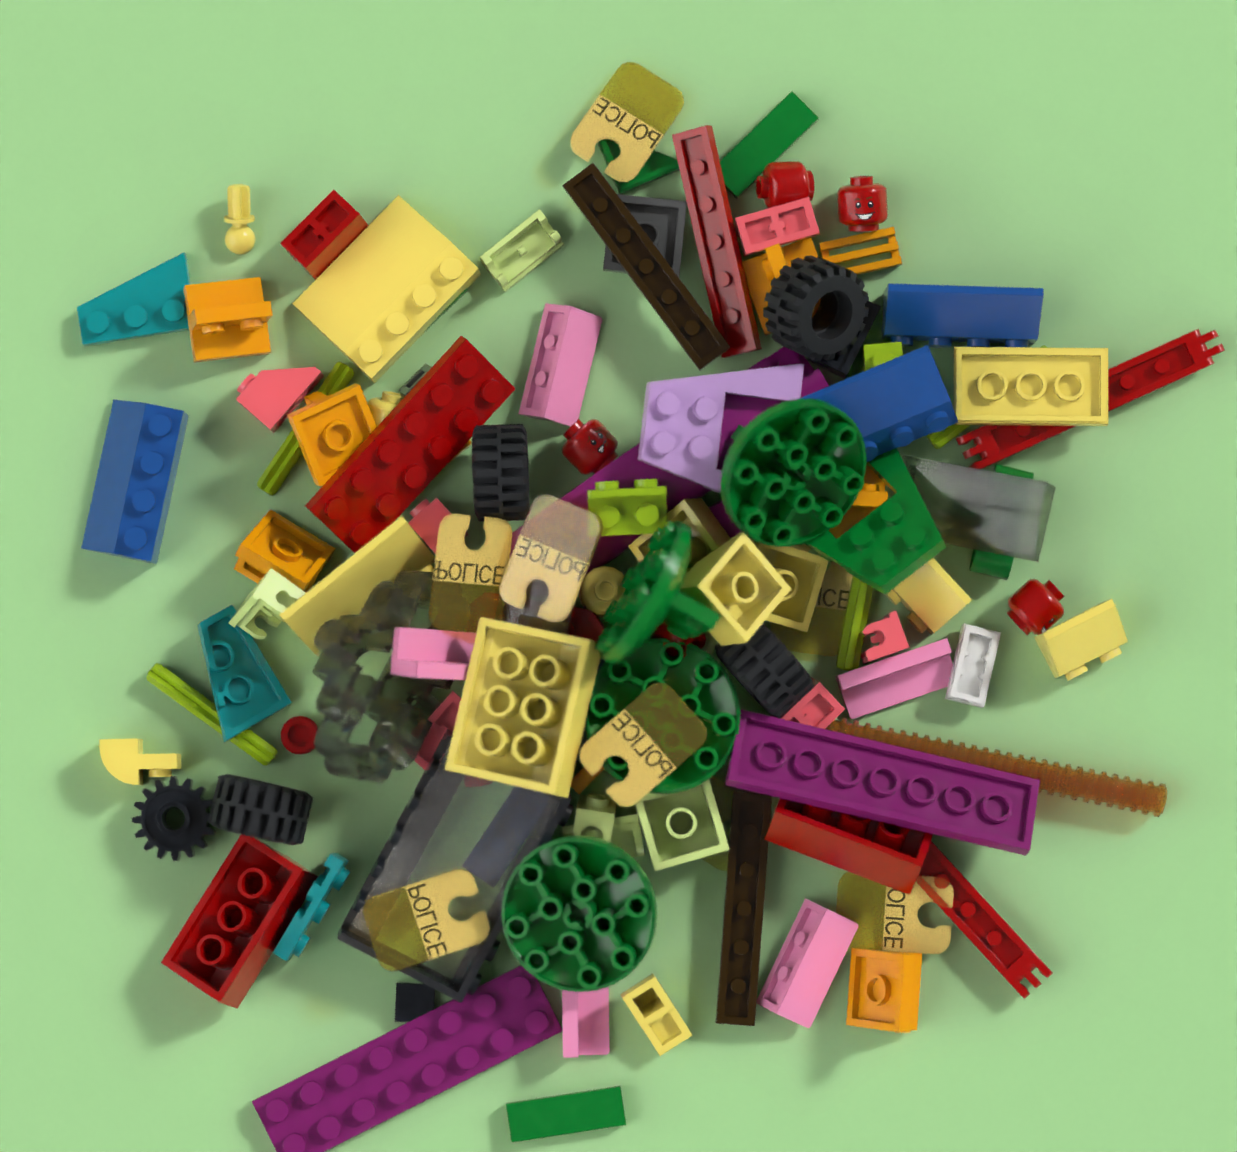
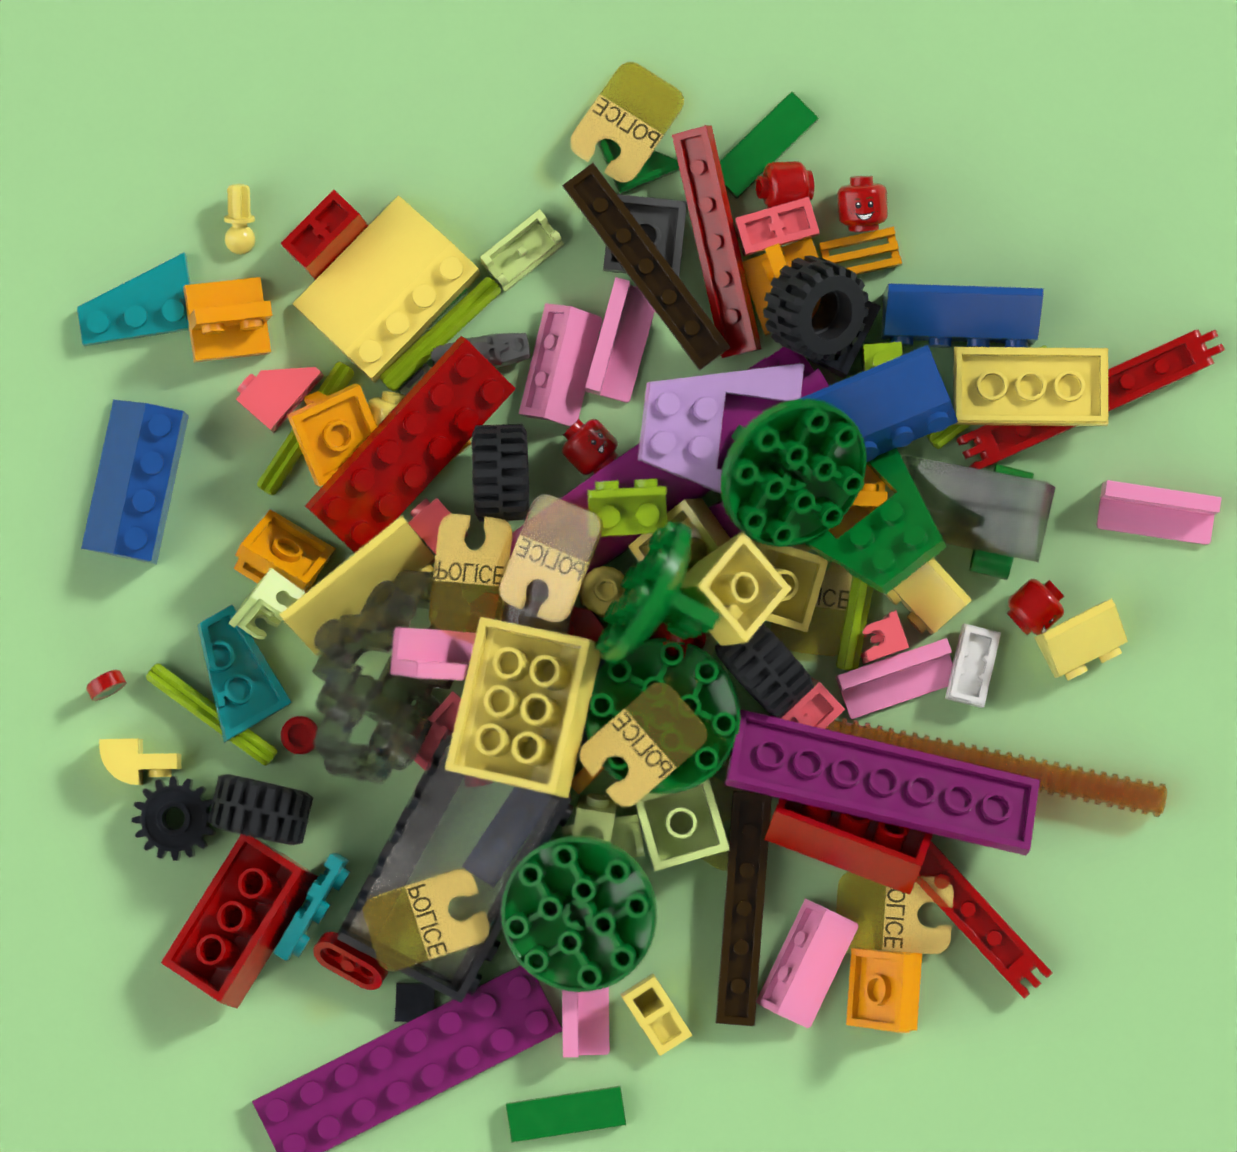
(106, 685): none -> red tile
(349, 962): none -> red plate
(440, 333): none -> lime axle
(497, 348): none -> dark grey hinge
(620, 343): none -> bright pink panel
(1157, 512): none -> bright pink panel

